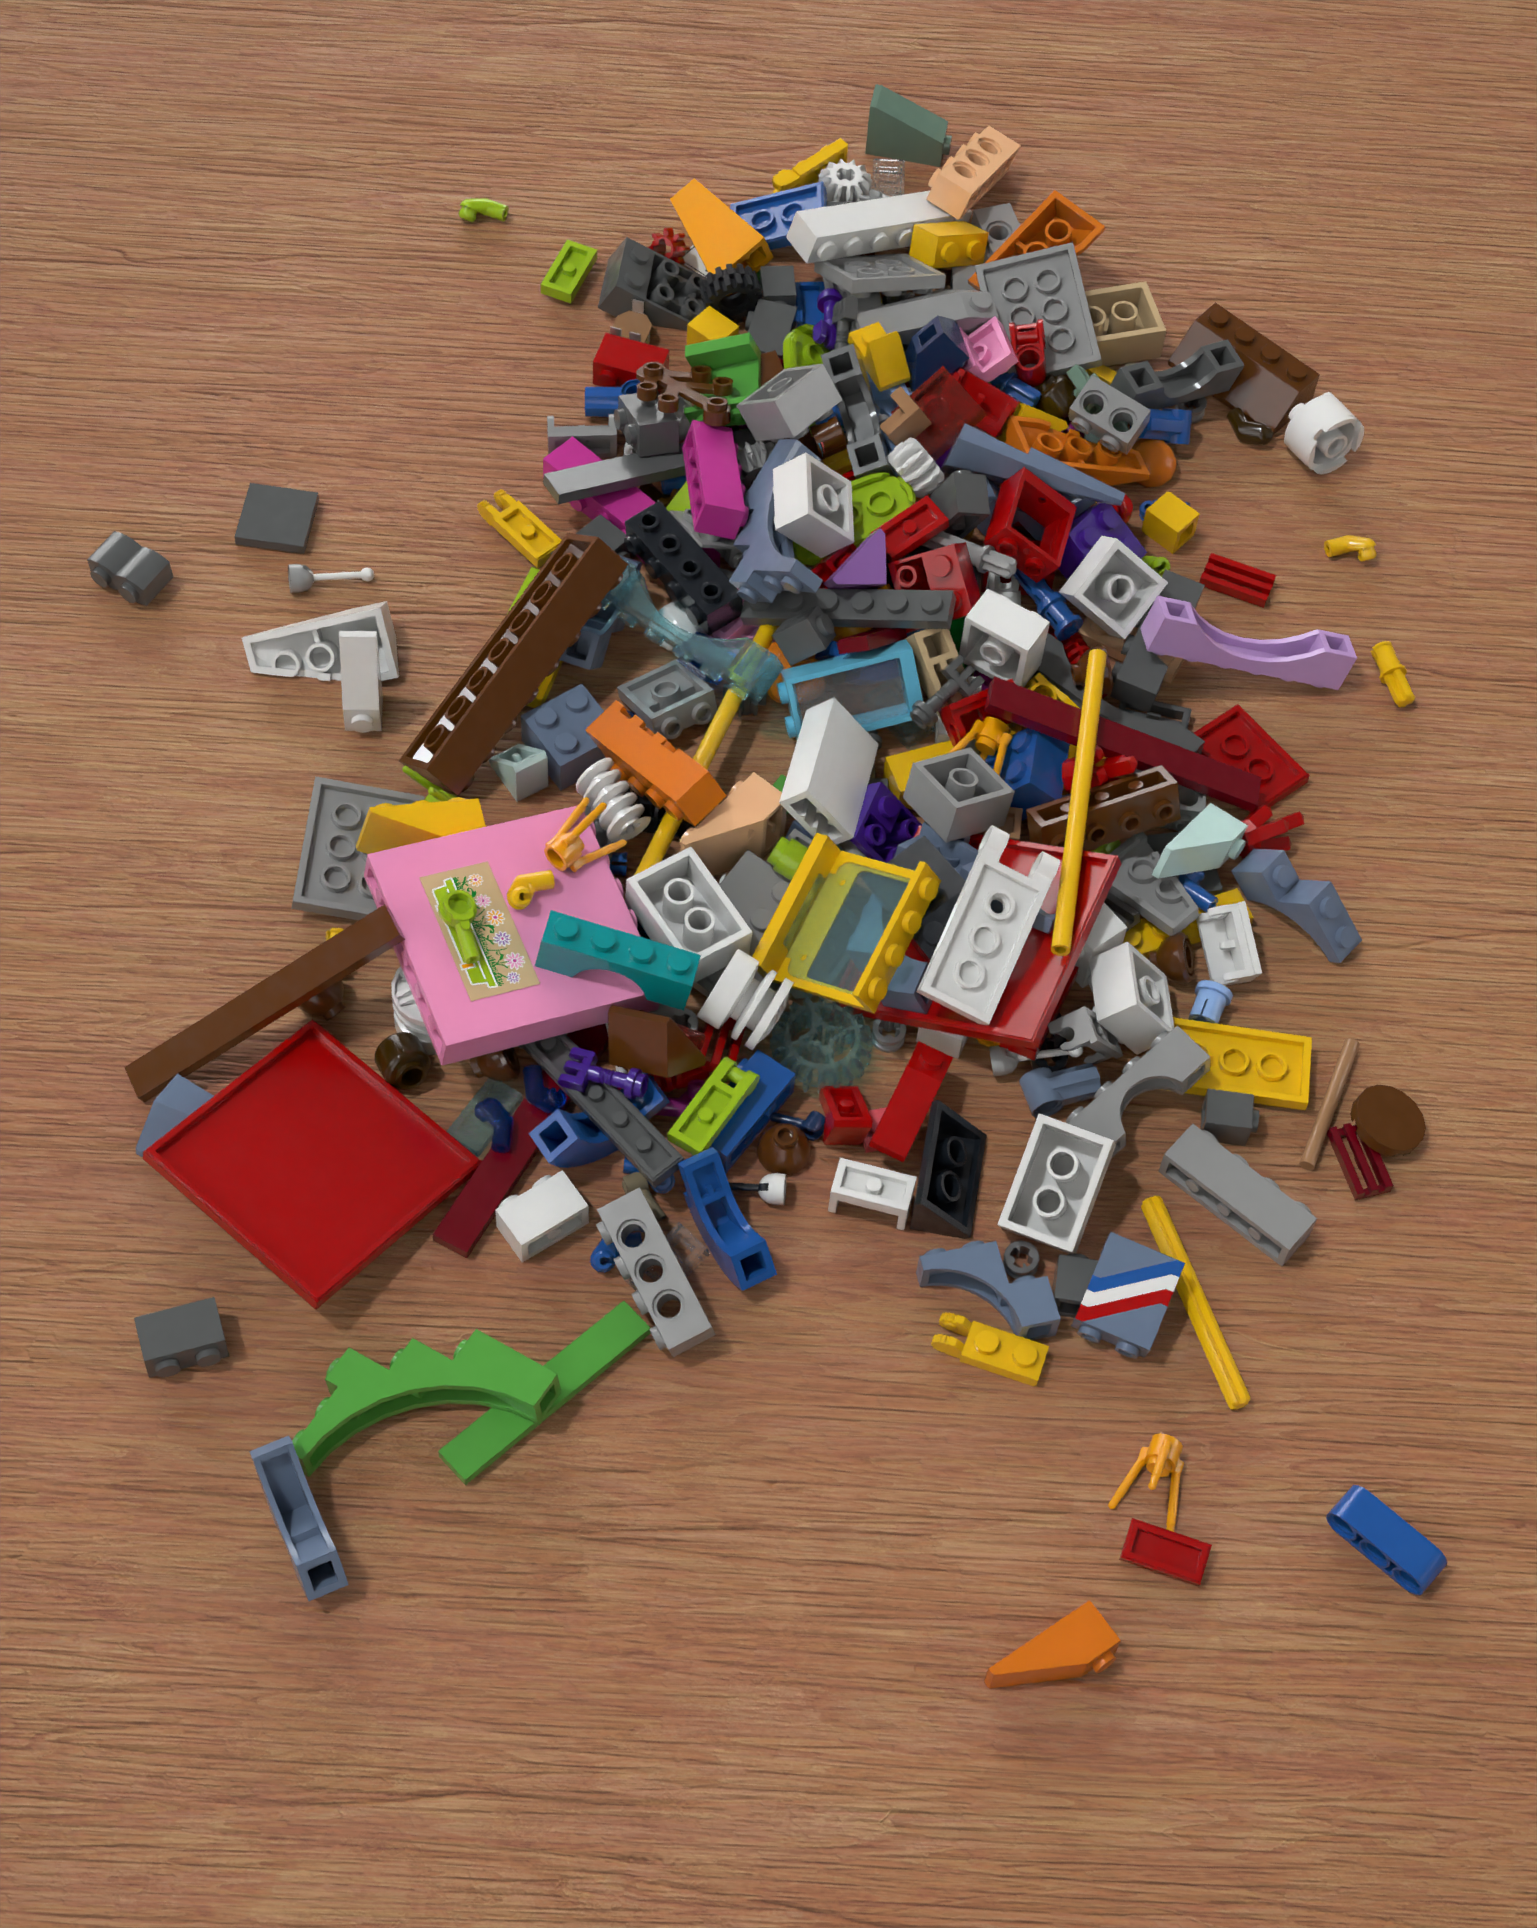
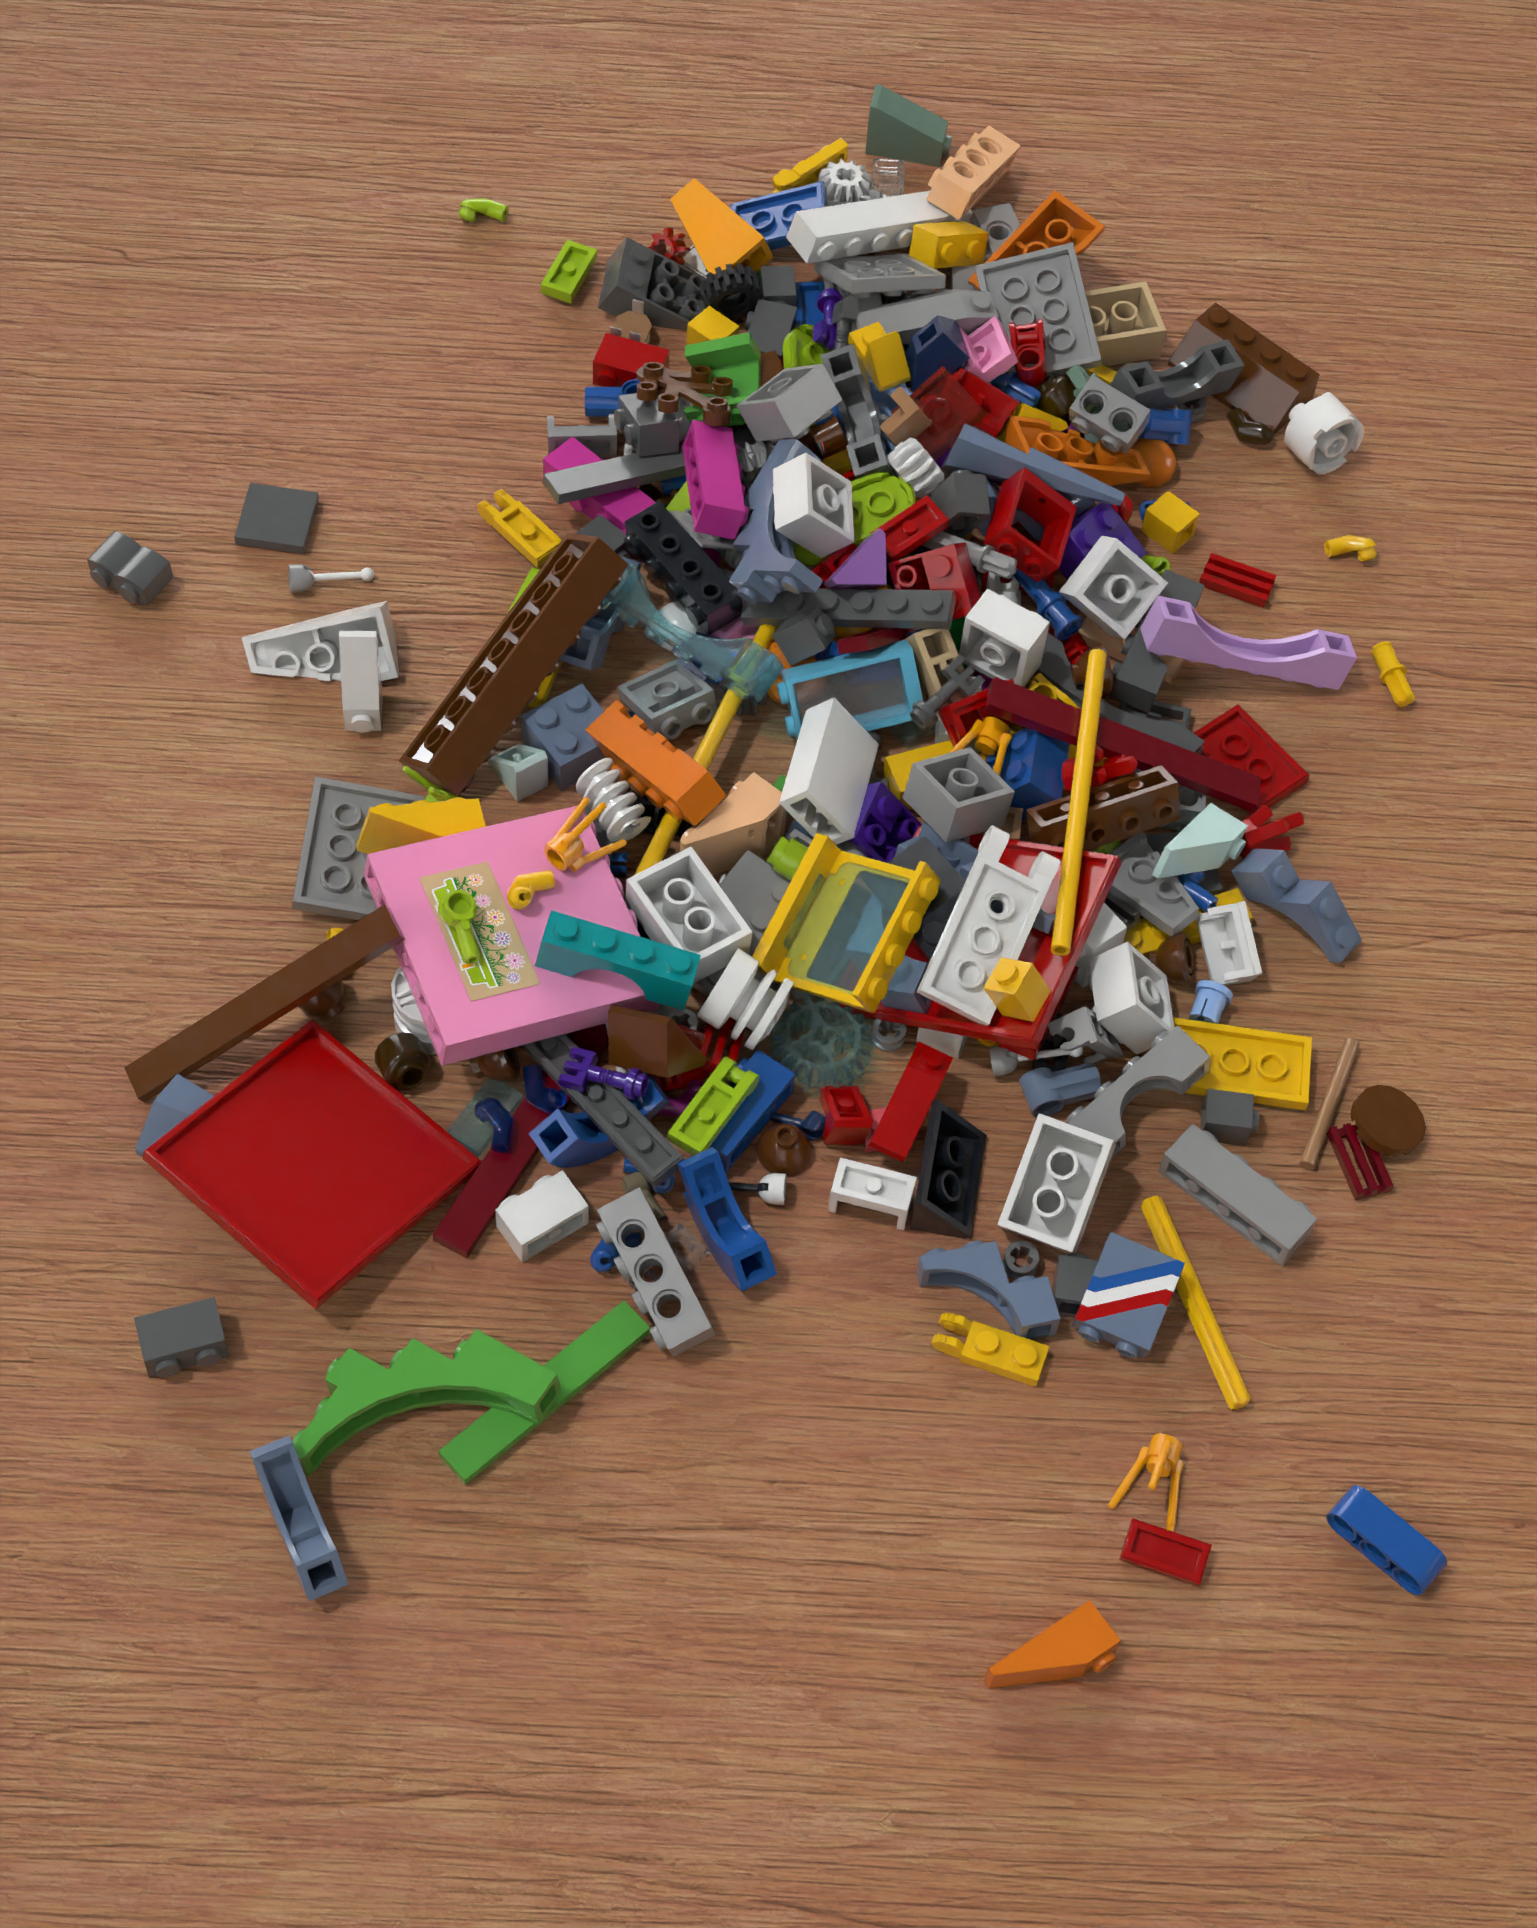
(1017, 989): none -> yellow brick

